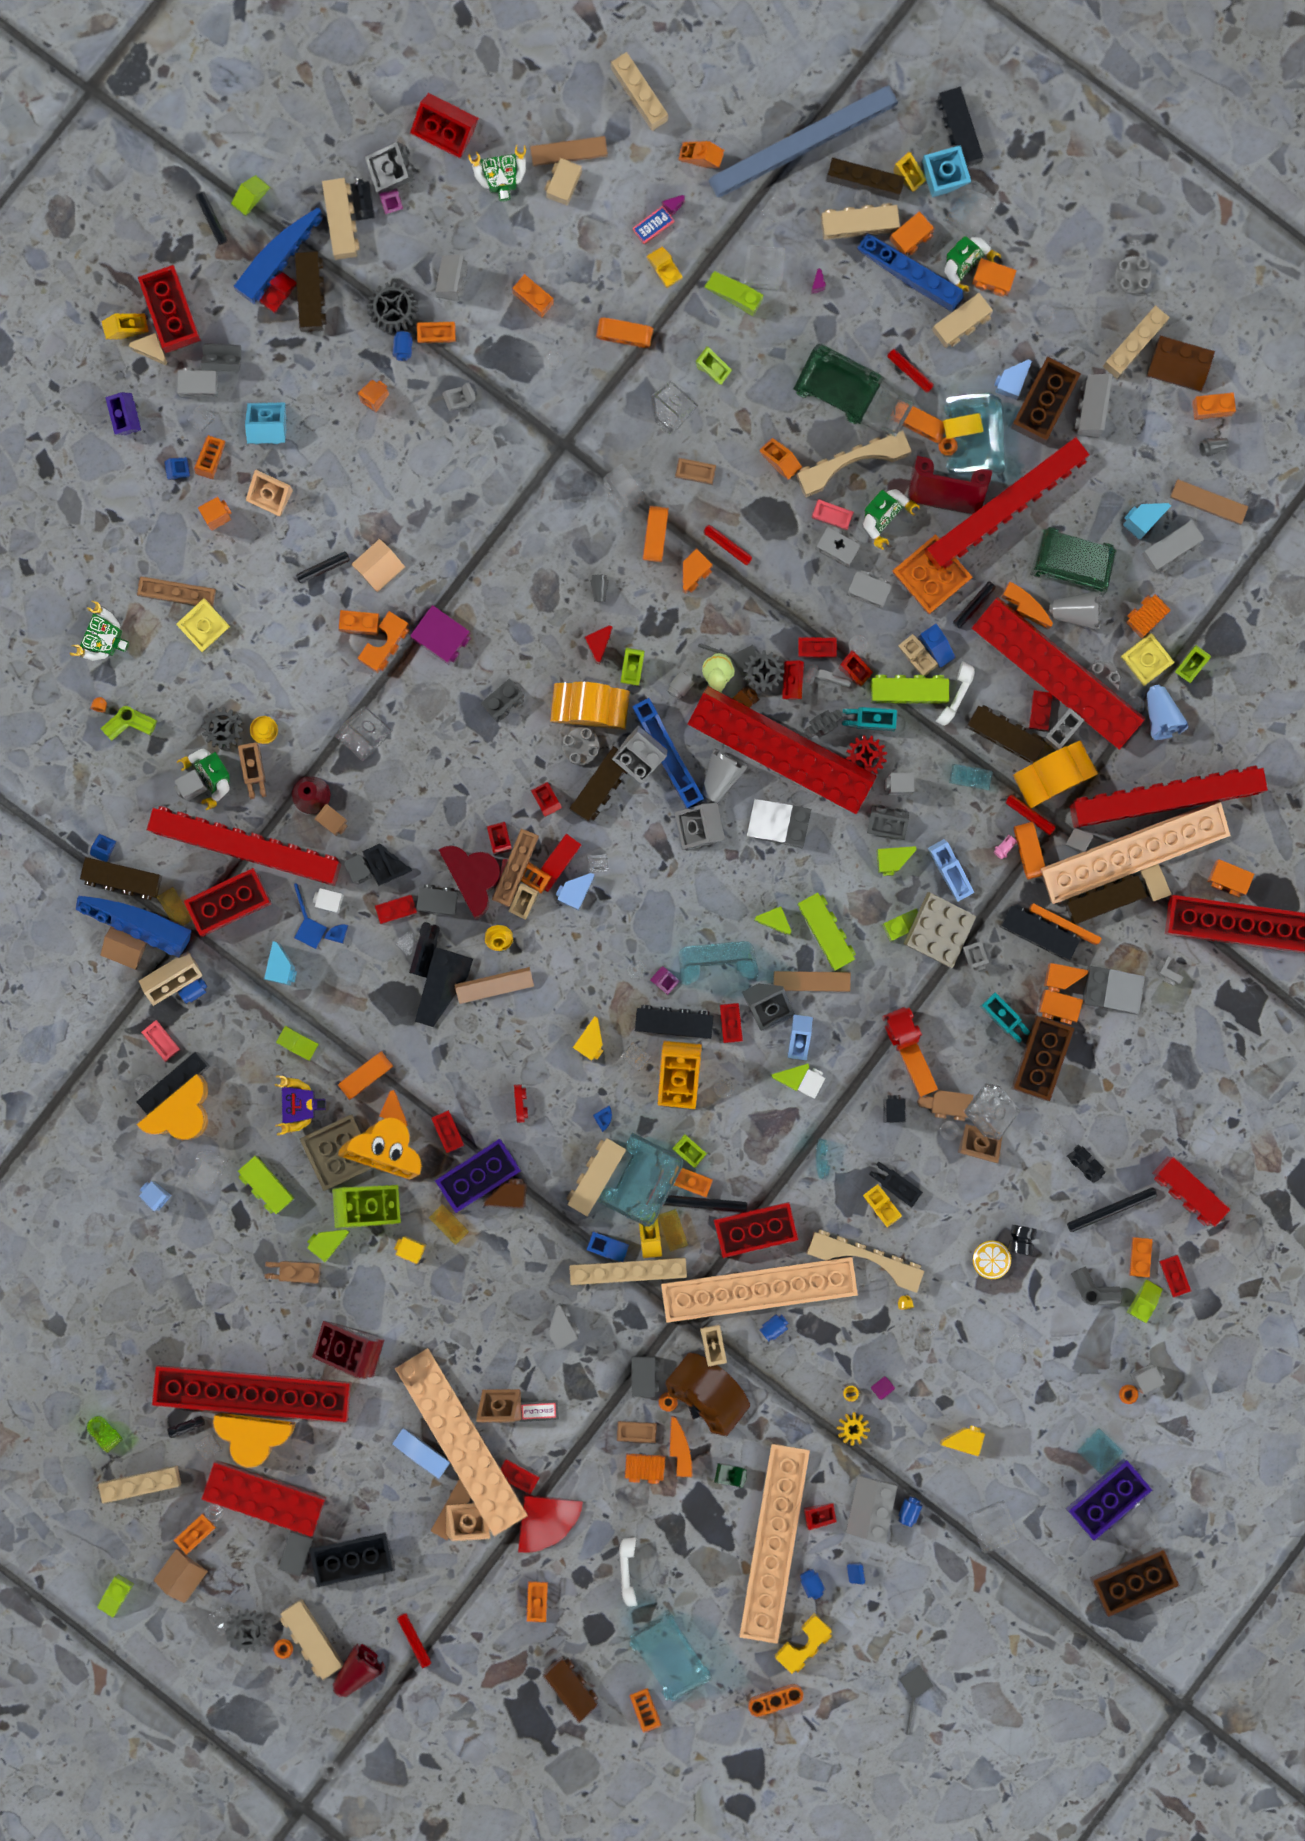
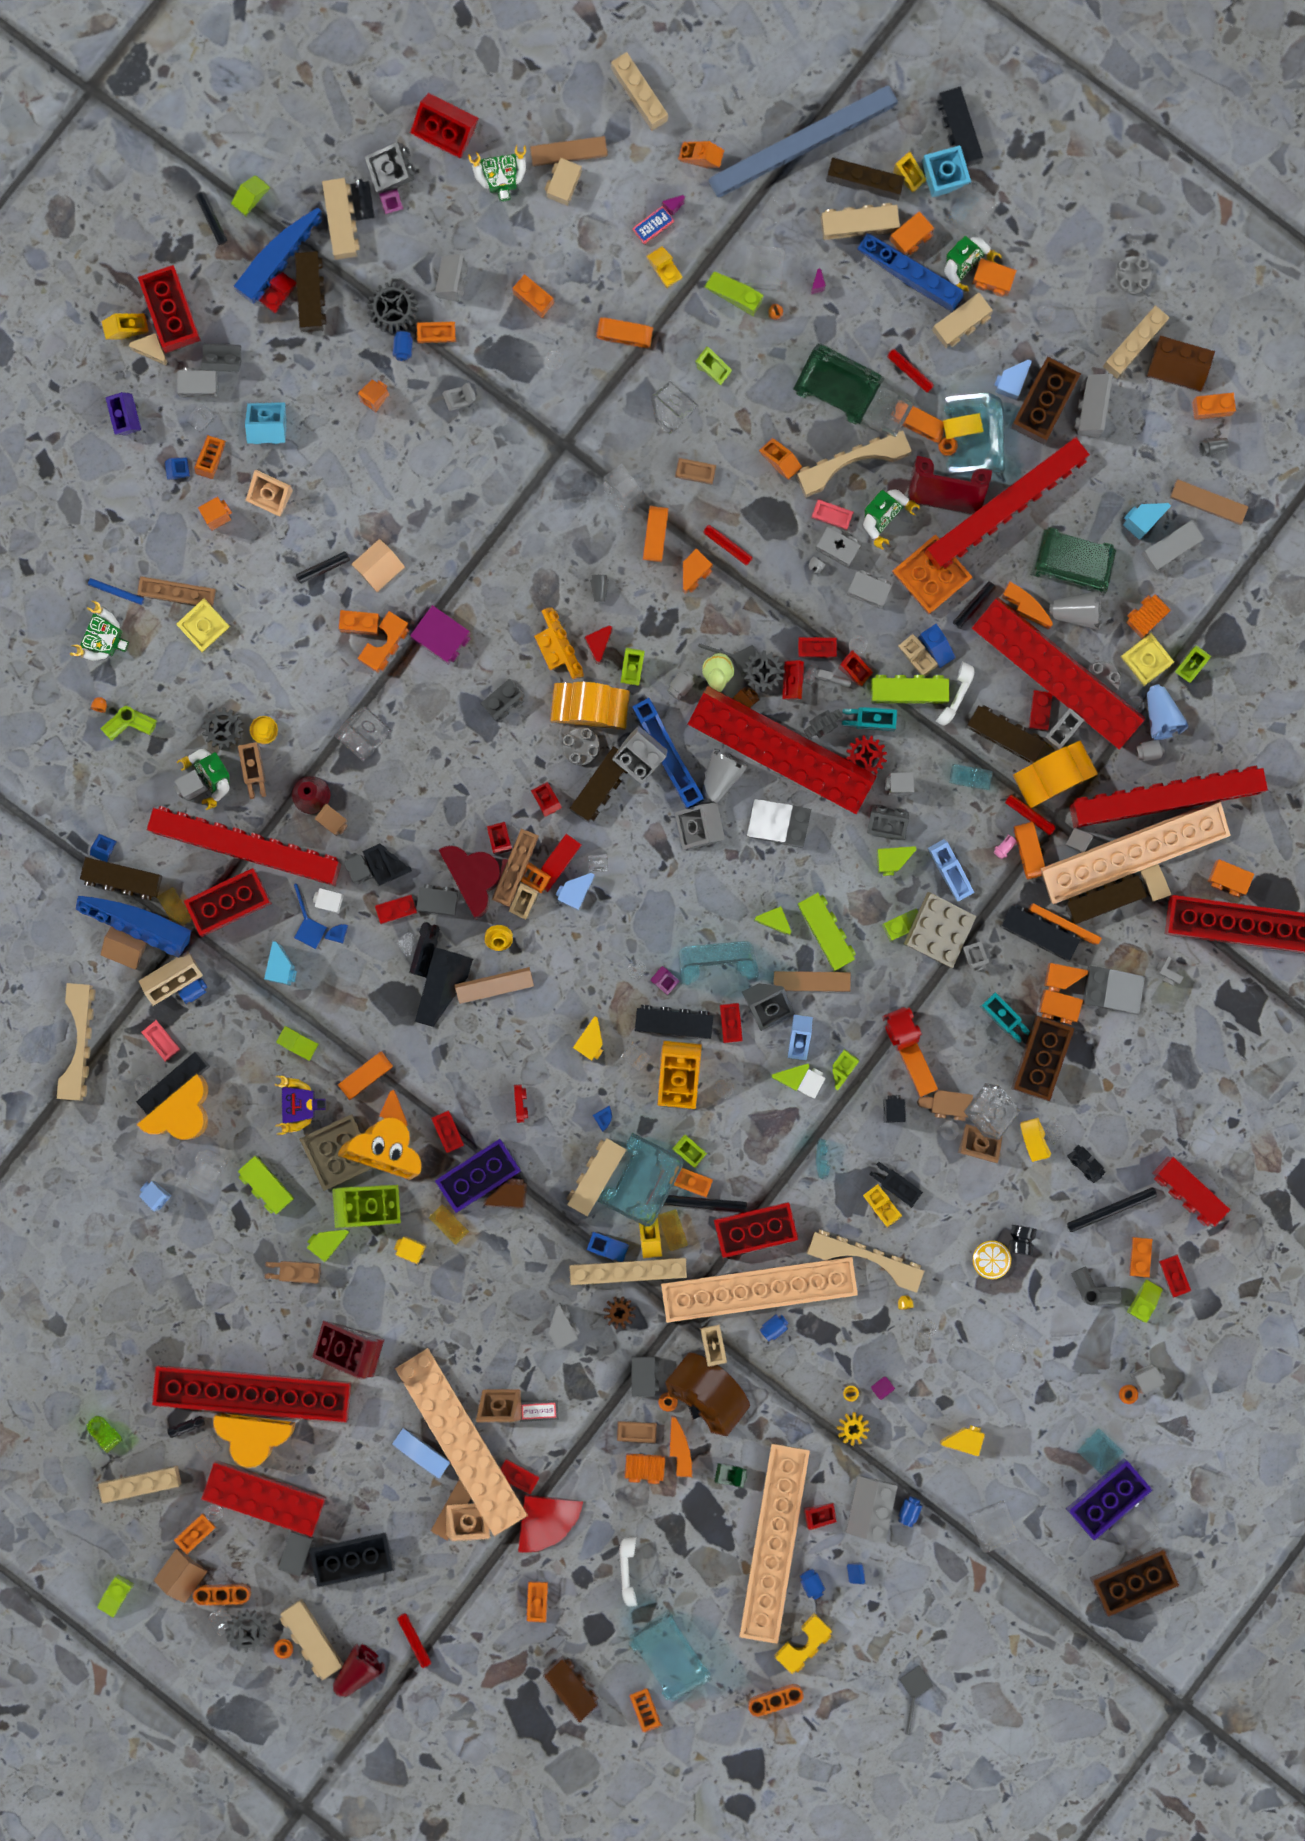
(78, 1000): none -> tan arch
(116, 591): none -> blue bar
(213, 1599): none -> orange beam
(556, 647): none -> light orange bracket
(625, 1315): none -> reddish brown gear
(772, 314): none -> orange hinge
(817, 564): none -> light grey hinge
(843, 1067): none -> lime slope
(1034, 1139): none -> yellow slope
(1149, 750): none -> light grey brick

